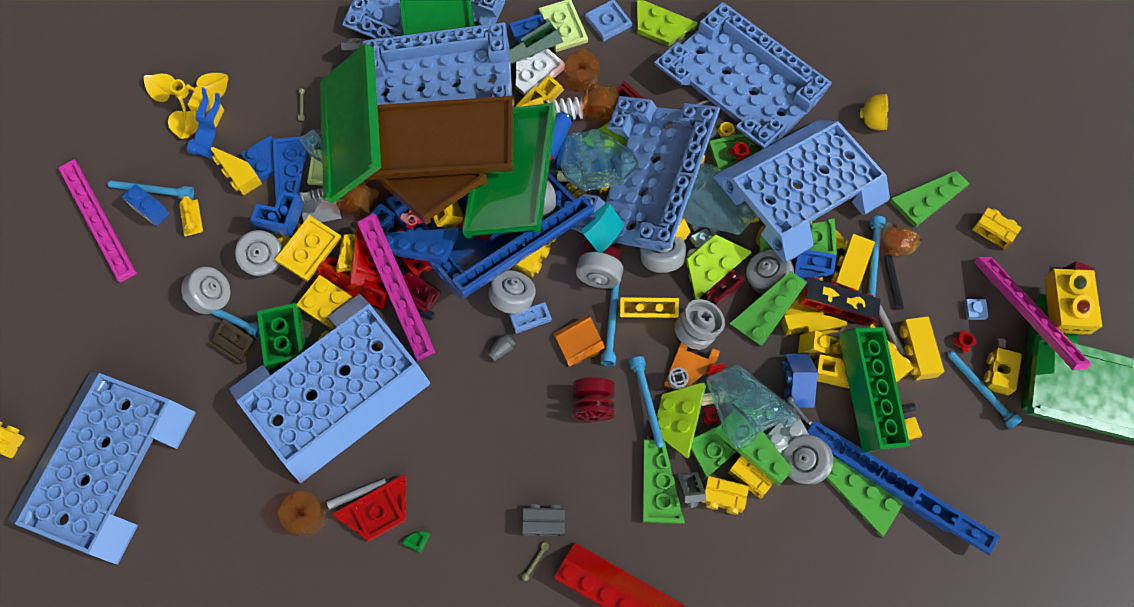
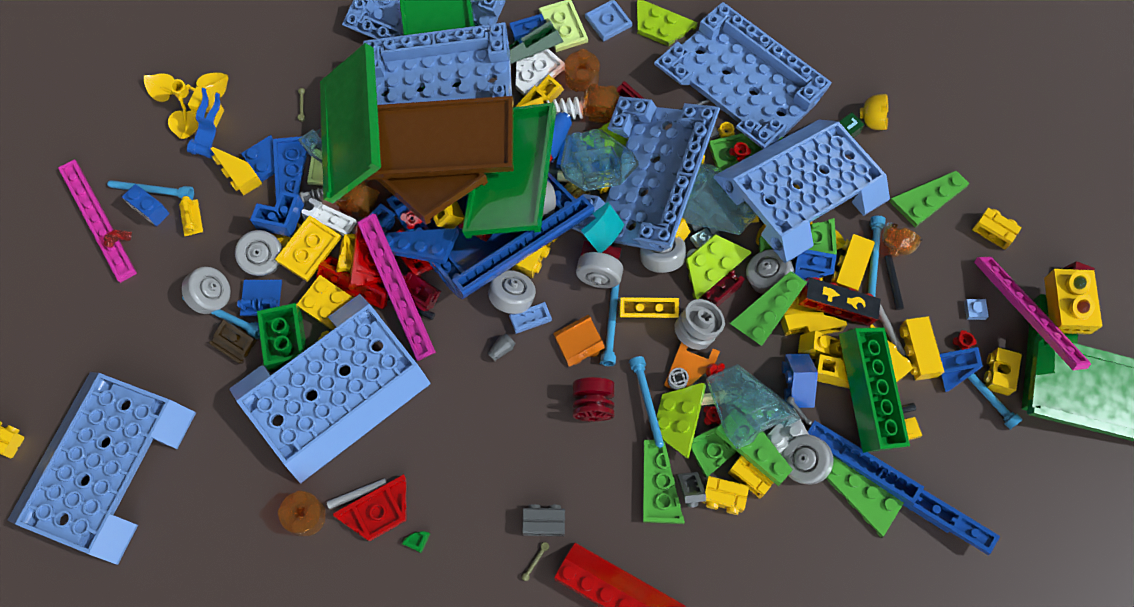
(114, 235): none -> clear red arm
(259, 296): none -> blue hinge
(331, 218): none -> white plate
(352, 44): dark grey tile -> none
(852, 124): none -> dark green brick
(959, 366): none -> blue wing

